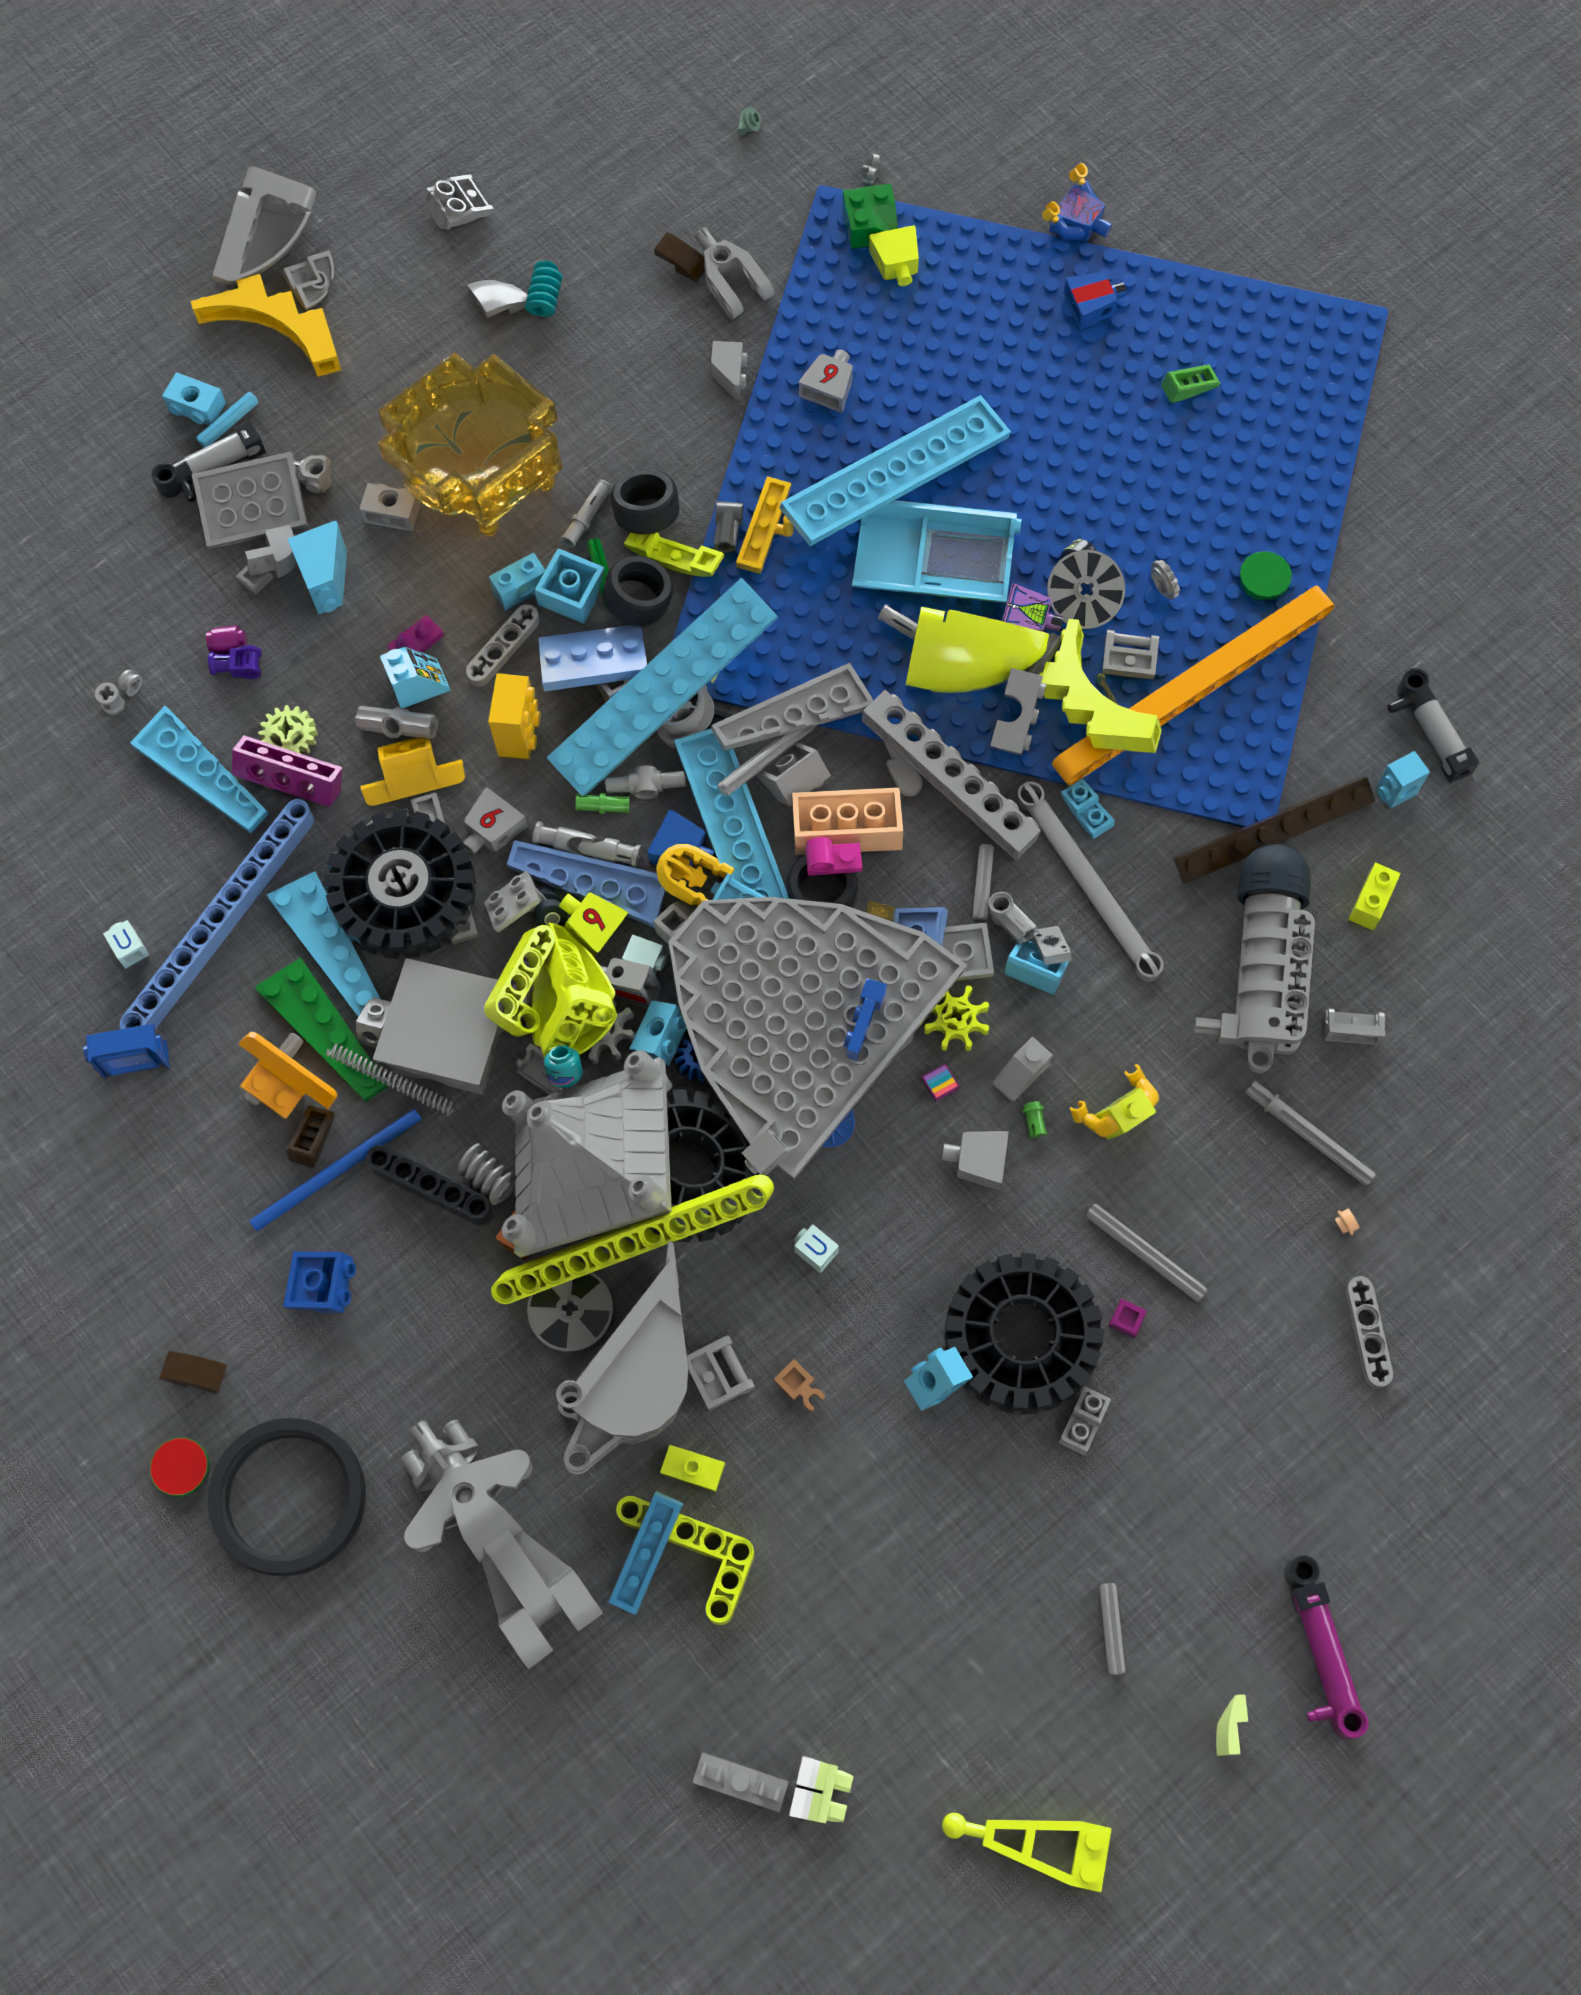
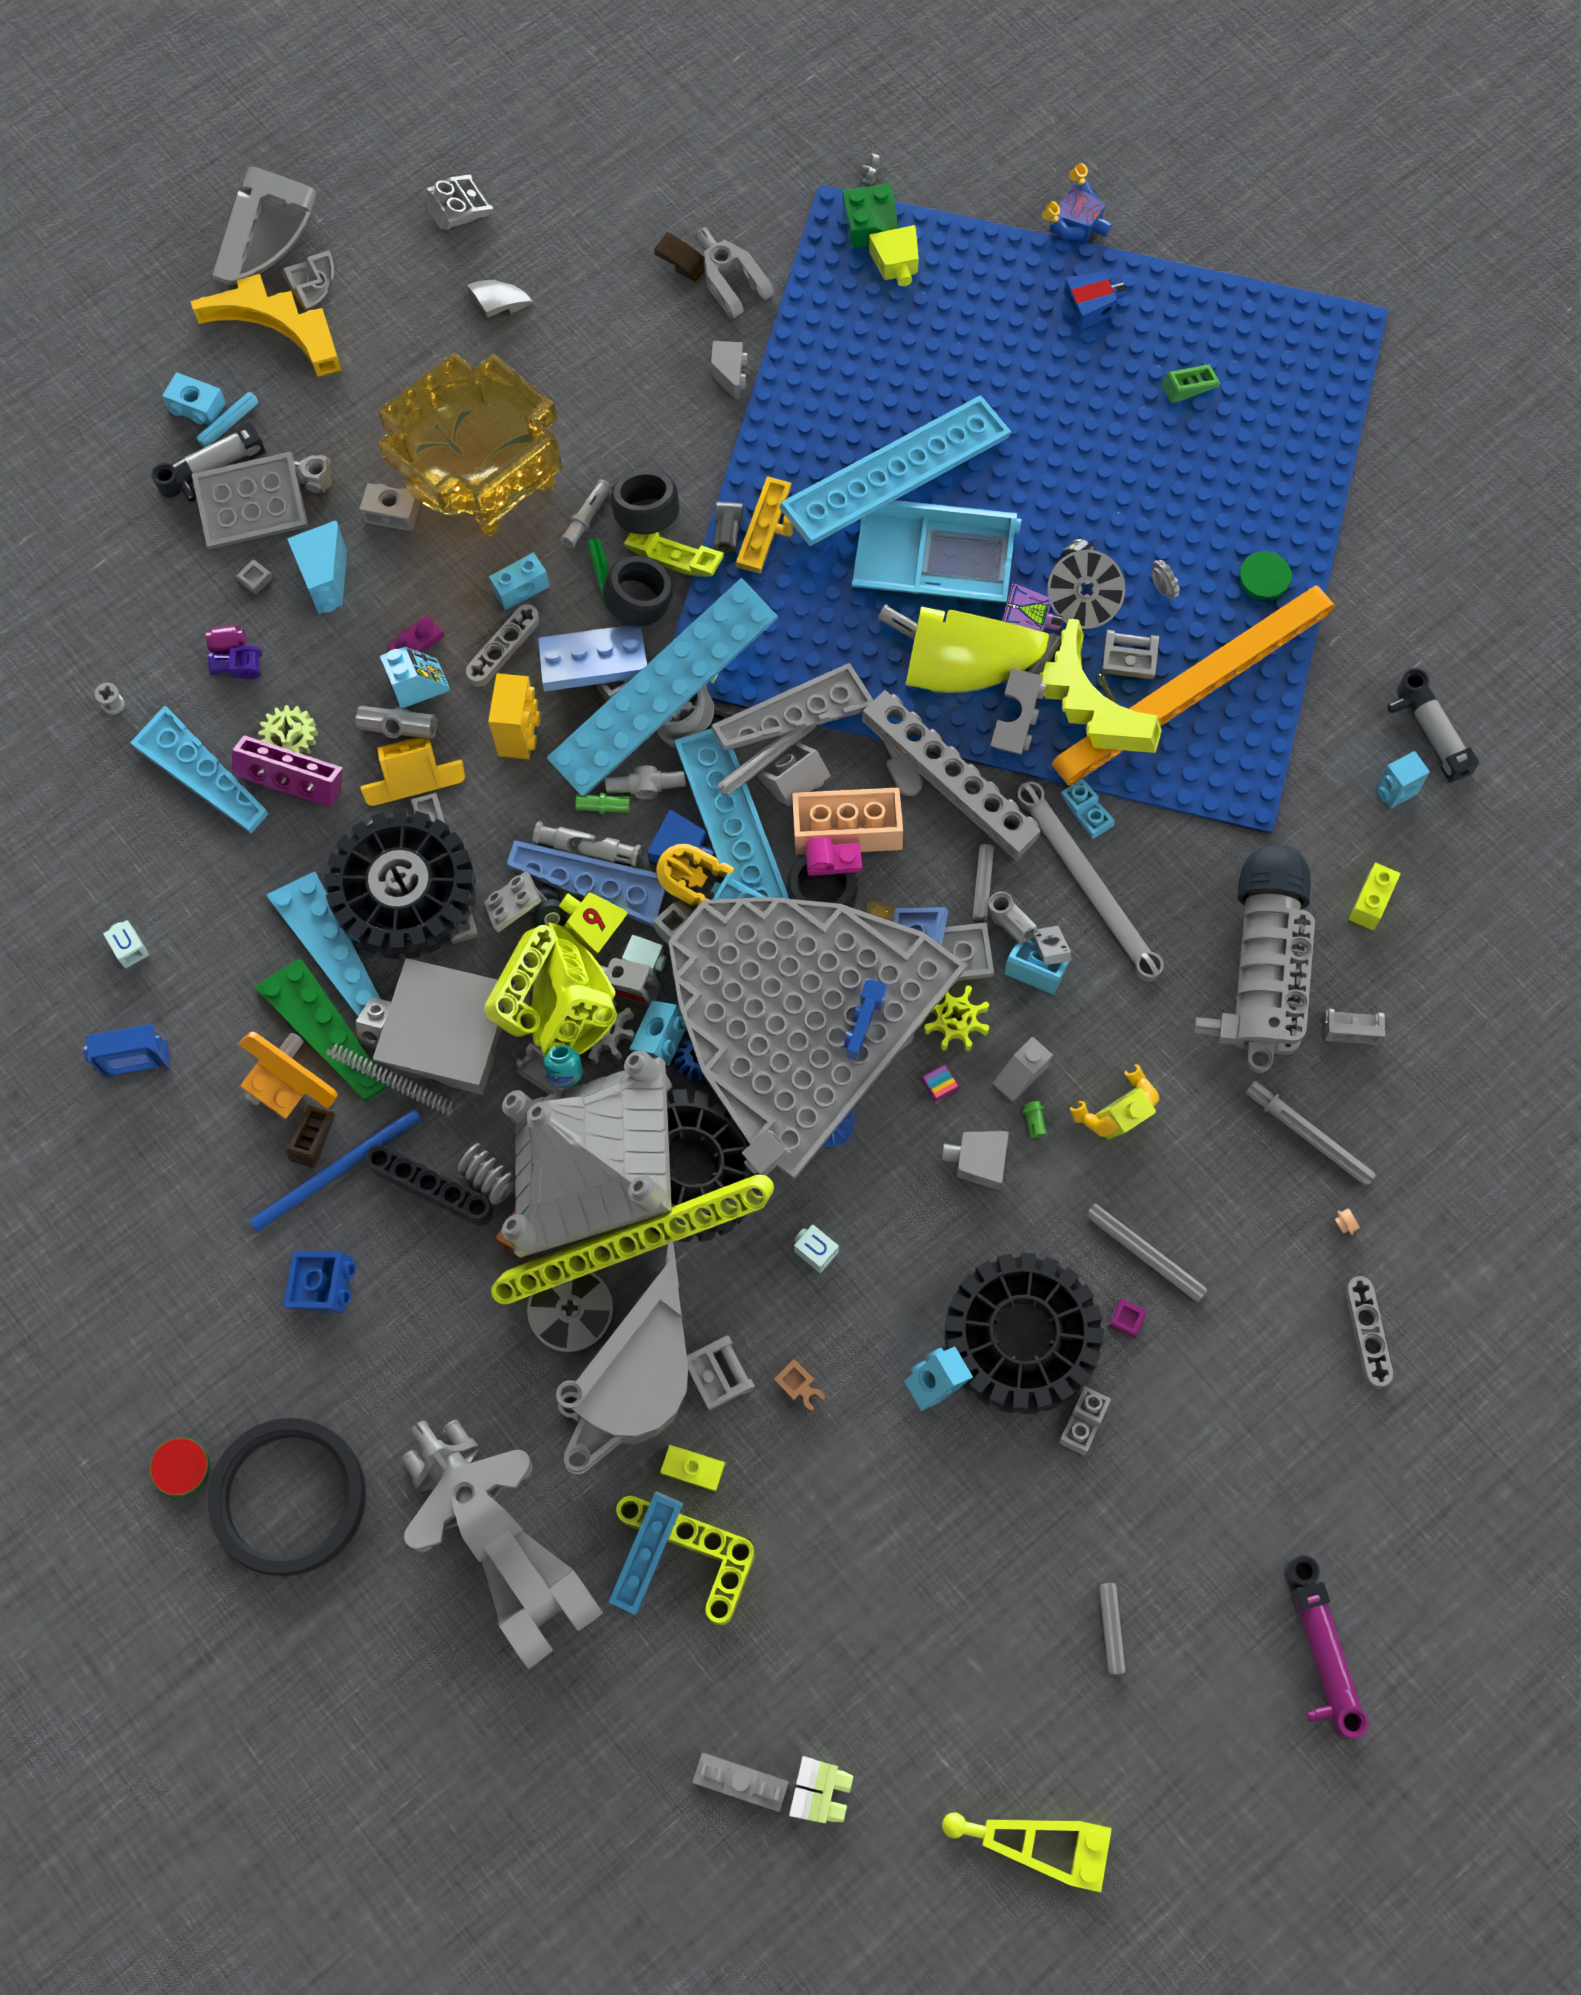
(129, 682): light grey bush -> none
(193, 1371): dark brown slope -> none
(220, 906): medium blue beam -> none
(275, 556): light grey brick -> none
(492, 823): light grey torso -> none
(543, 289): teal piece -> none
(569, 586): medium azure slope -> none
(748, 121): sand green plate -> none
(828, 381): light grey torso -> none
(1227, 1731): yellowish green slope -> none
(1274, 829): dark brown plate -> none

